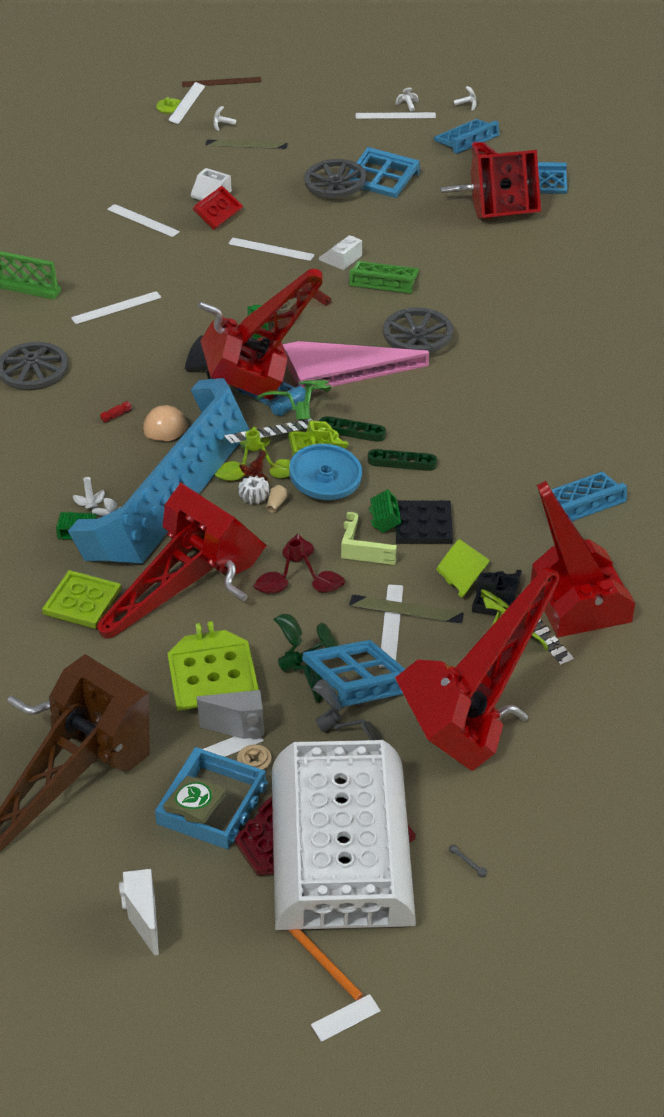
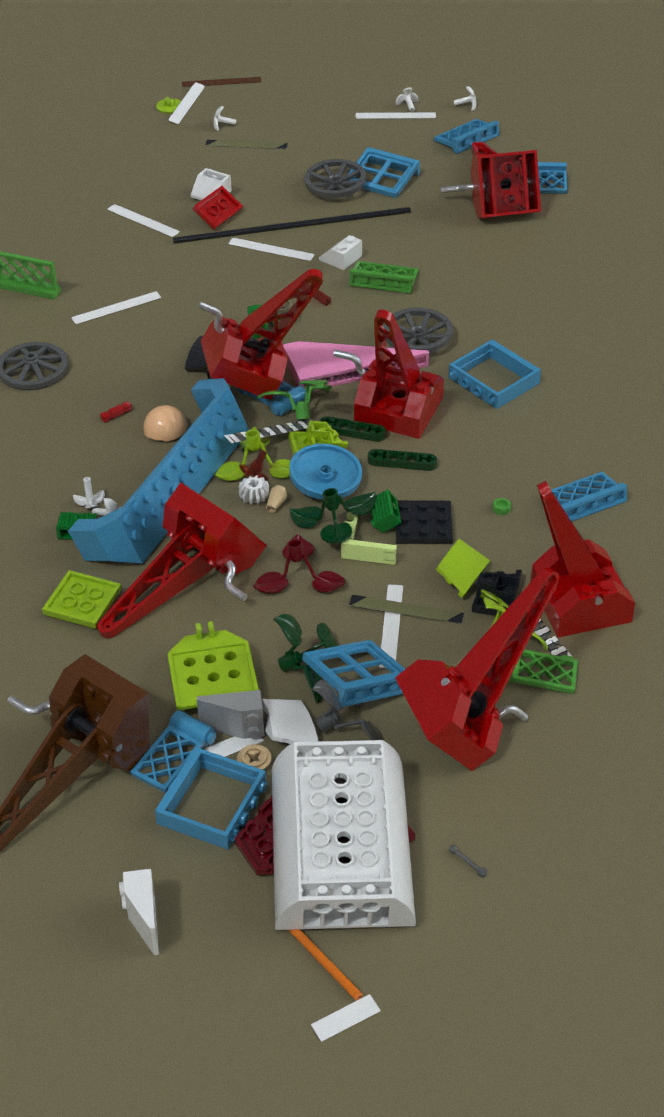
(190, 732): none -> dark azure piece
(195, 799): slope -> none
(288, 721): none -> white slope
(291, 225): none -> black piece
(336, 533): none -> dark green plant
(417, 393): none -> red piece
(501, 506): none -> bright green tile
(529, 373): none -> dark azure window
(553, 683): none -> bright green piece

